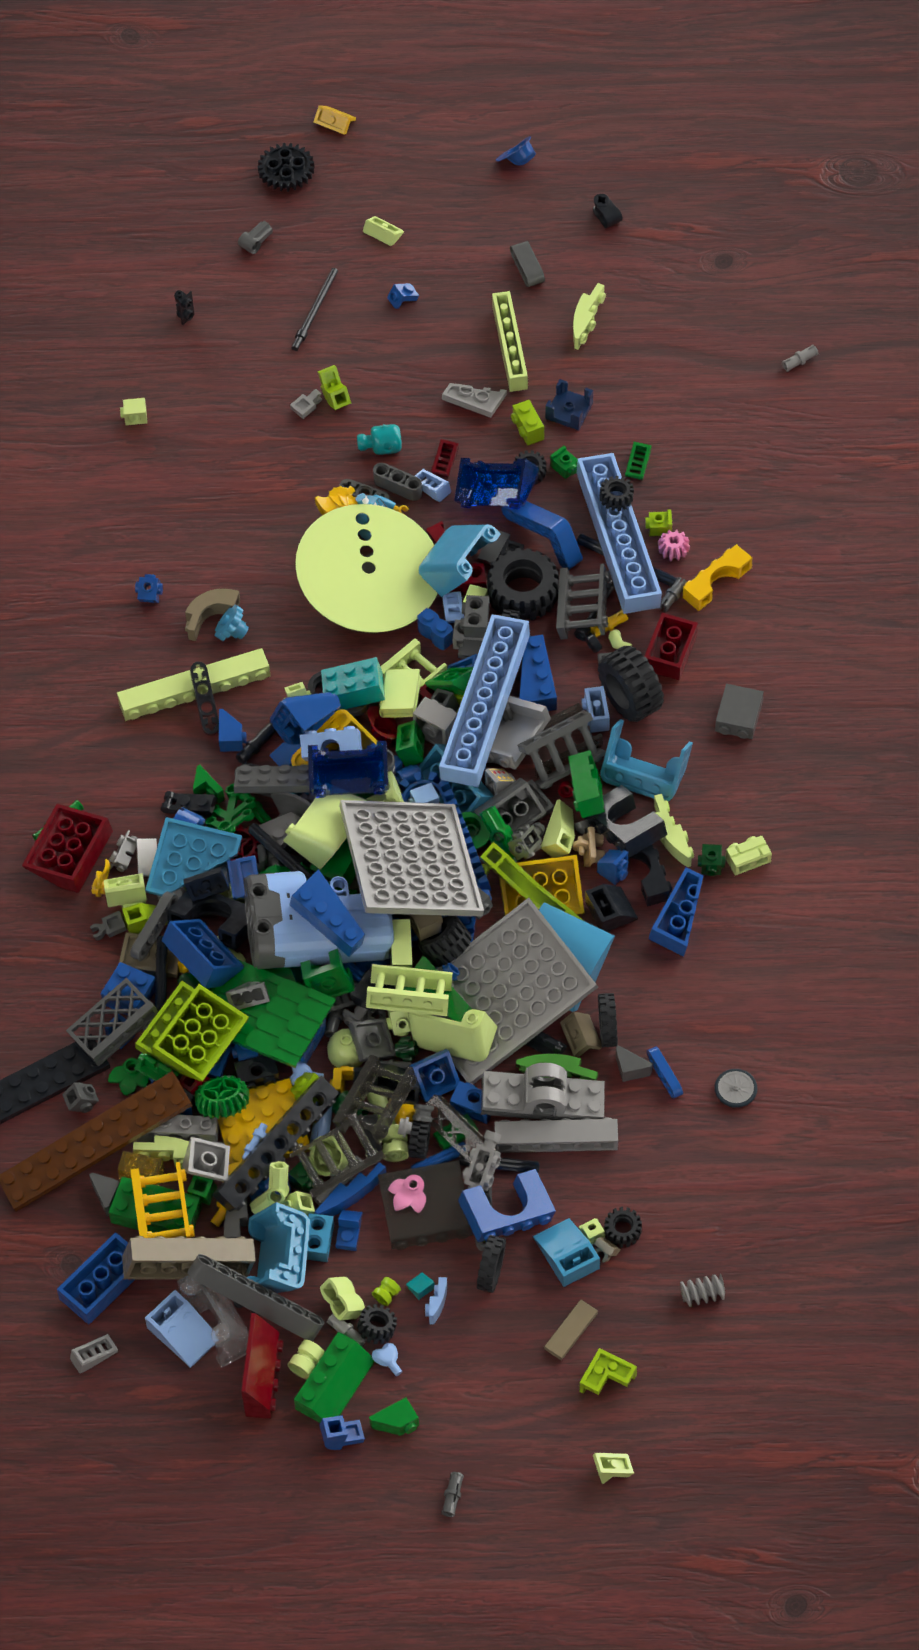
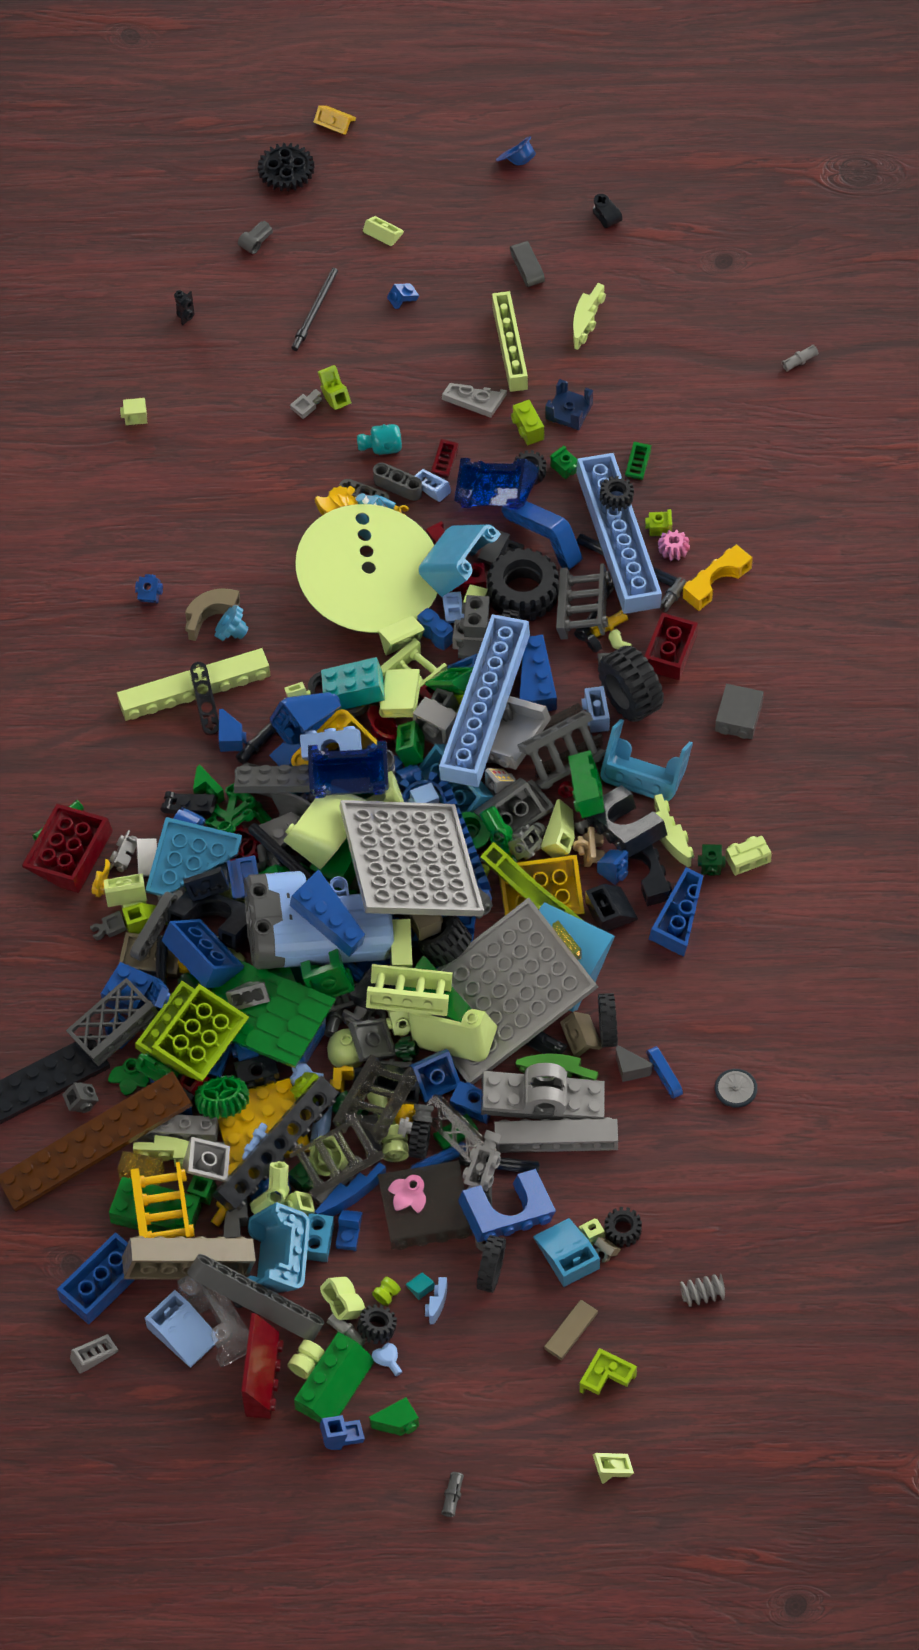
(105, 1190): dark grey slope -> none
(159, 993): none -> blue hinge
(400, 634): none -> yellowish green slope
(451, 968): blue plate -> none
(567, 939): none -> clear yellow tile

